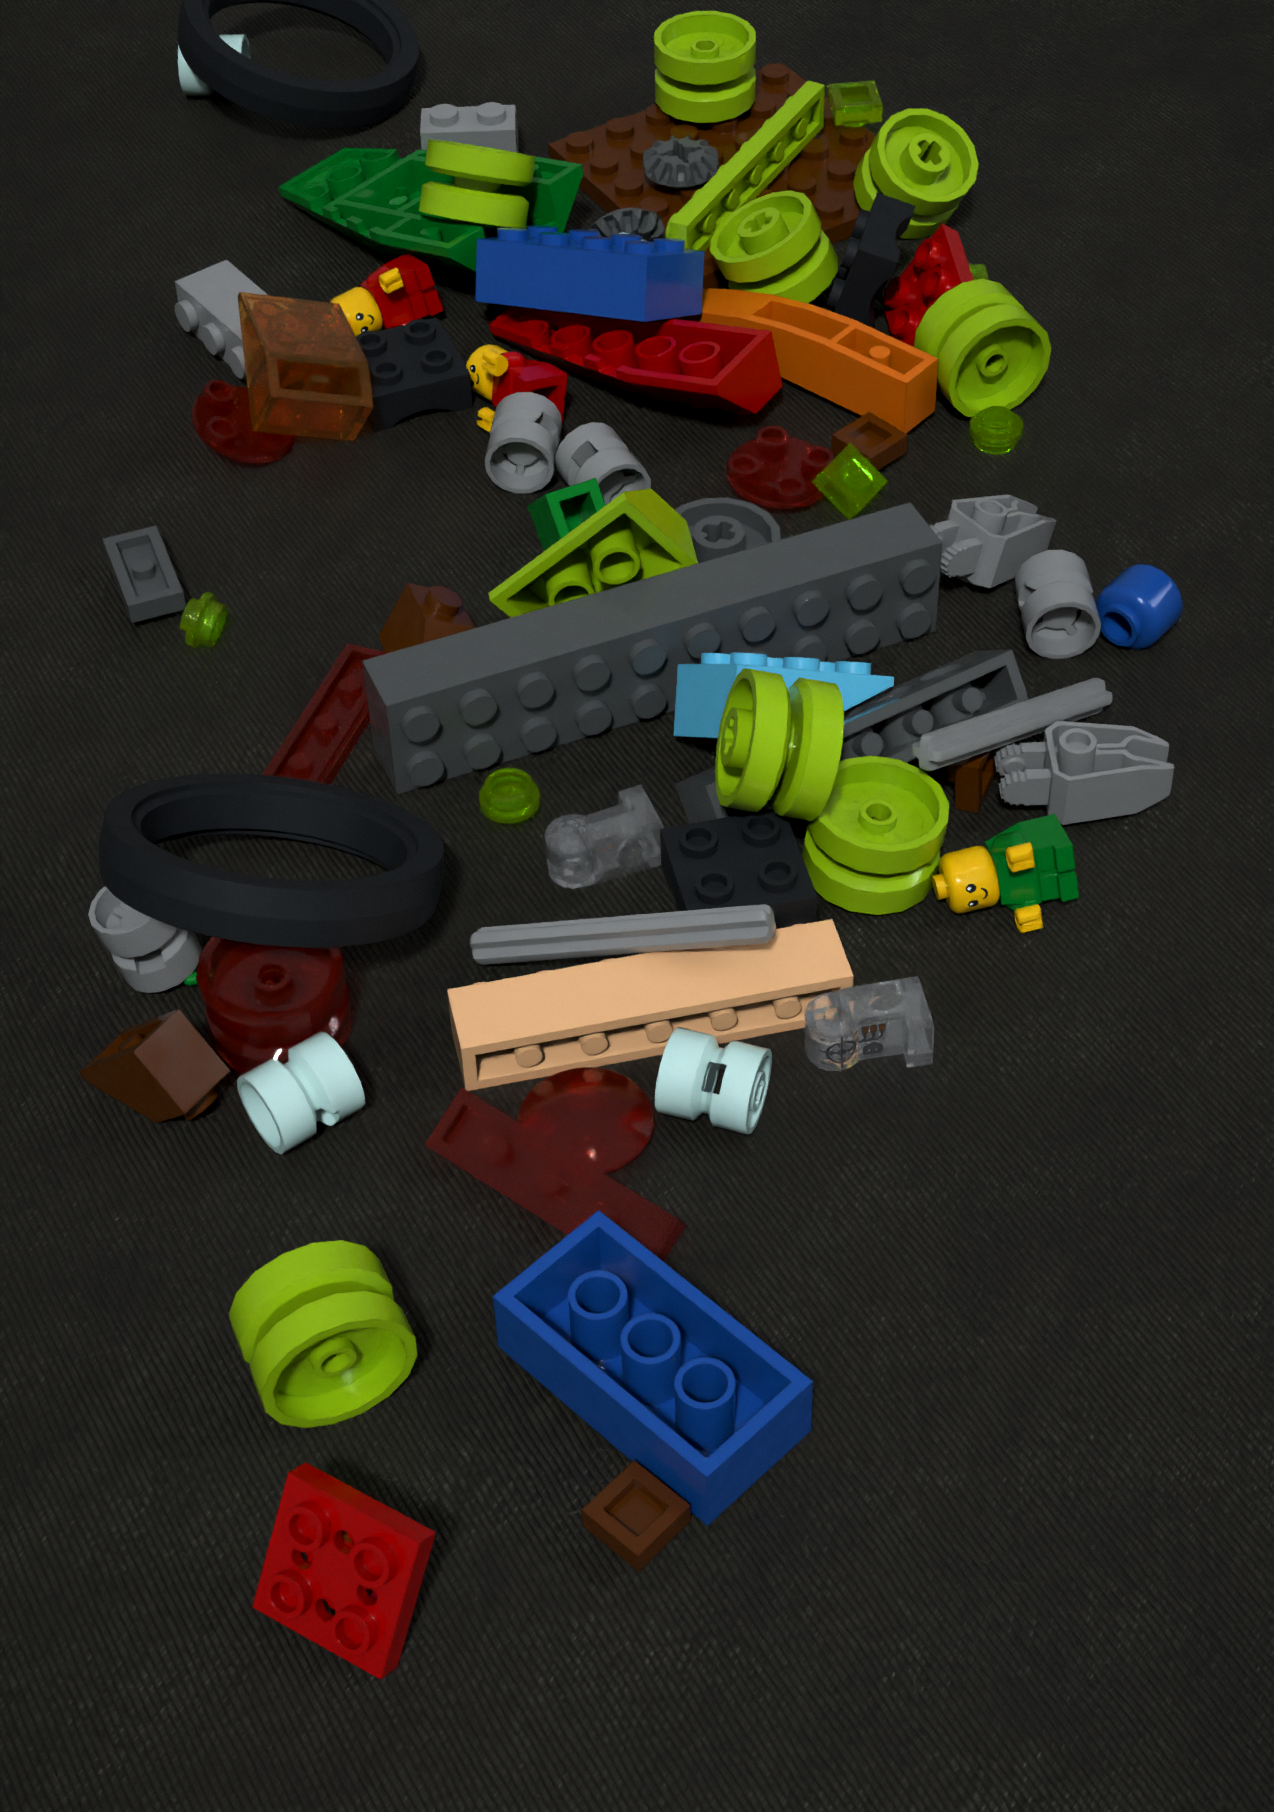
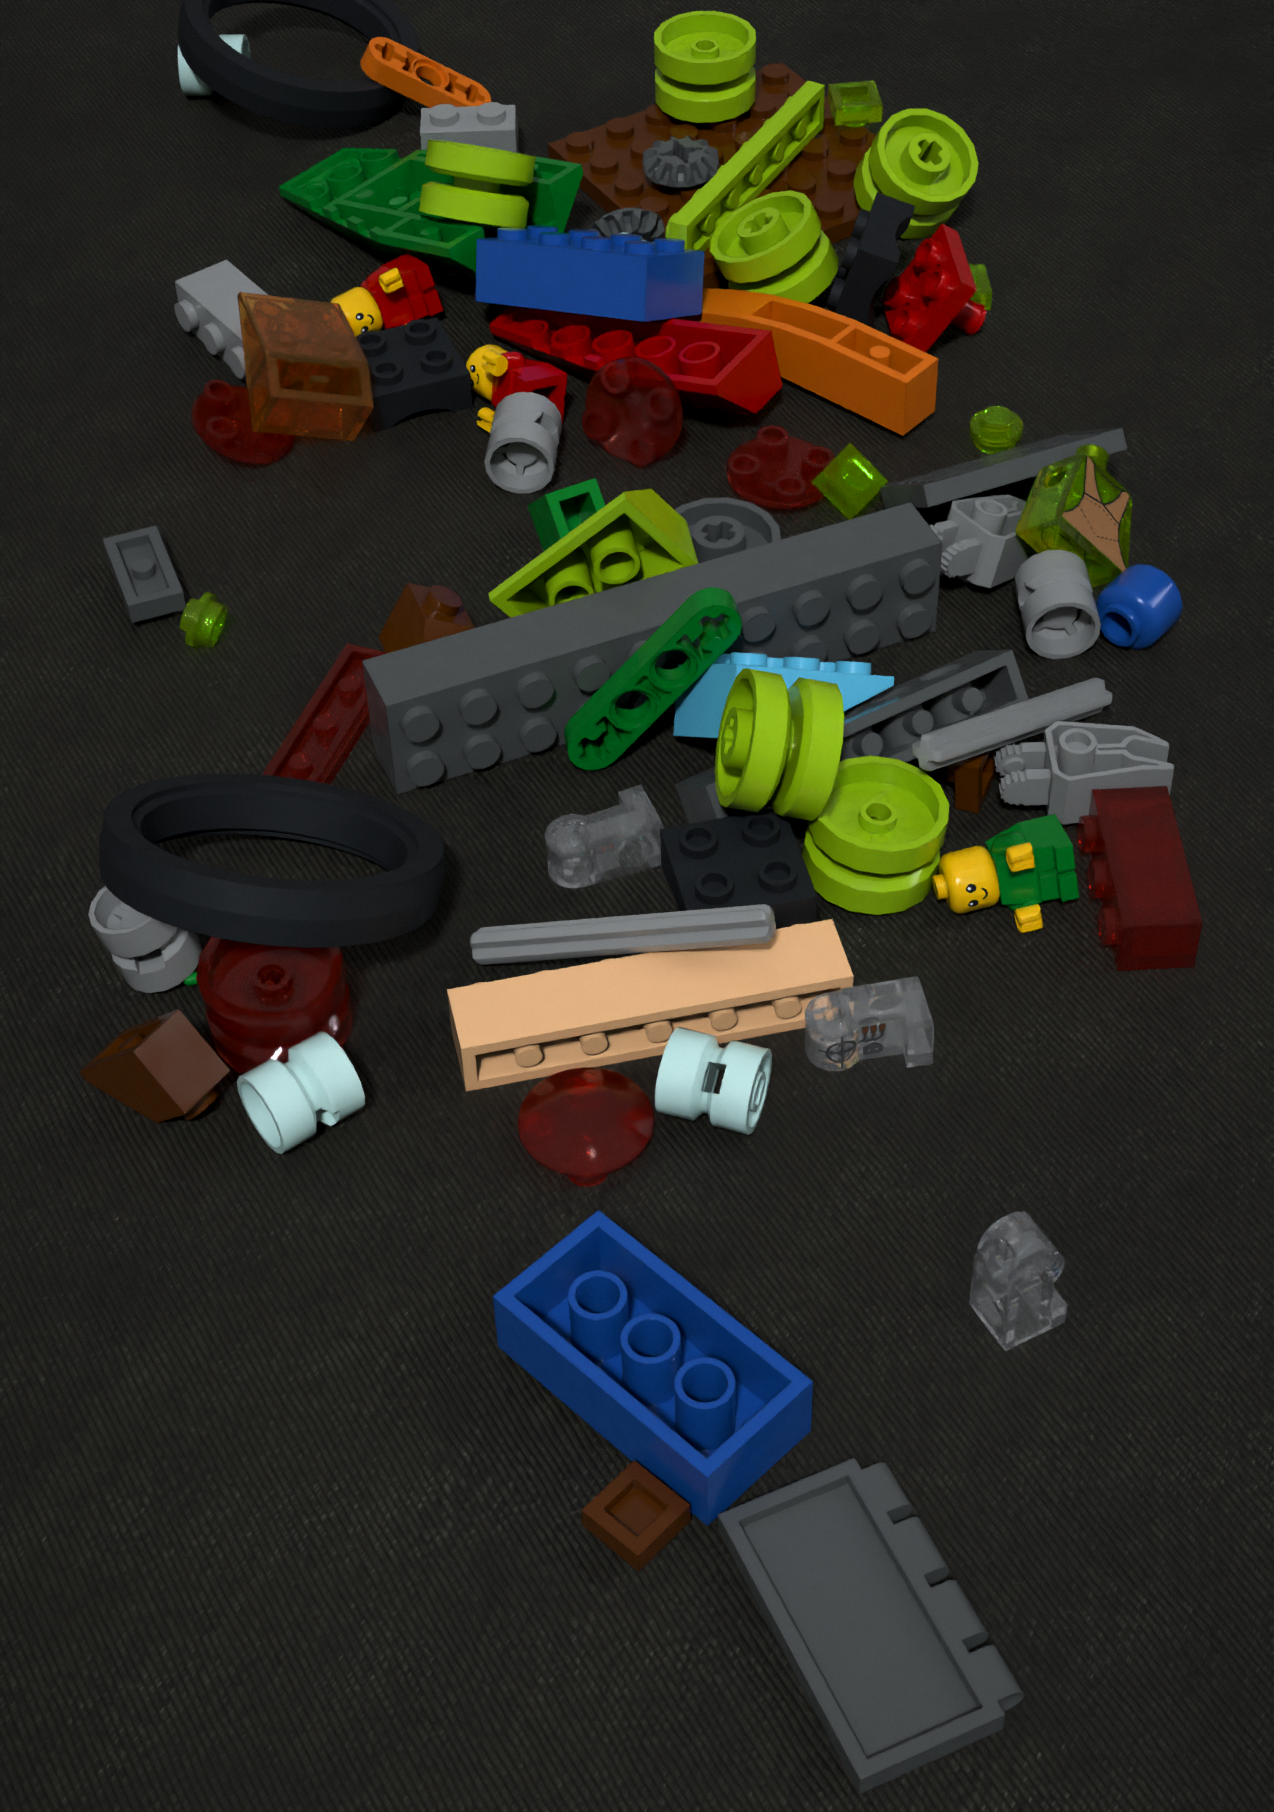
(322, 1334): lime wheel -> none
(349, 1550): red plate -> none
(400, 71): none -> orange beam
(509, 796): clear neon green plate -> none
(543, 1174): clear red tile -> none
(599, 453): light grey wheel -> none
(633, 410): none -> clear red dish
(659, 684): none -> green beam
(864, 1625): none -> dark grey hinge
(873, 439): reddish brown plate -> none
(984, 345): lime wheel -> none
(995, 469): none -> dark grey hinge
(1018, 1272): none -> clear leg
(1080, 511): none -> clear neon green torso
(1141, 878): none -> clear red brick

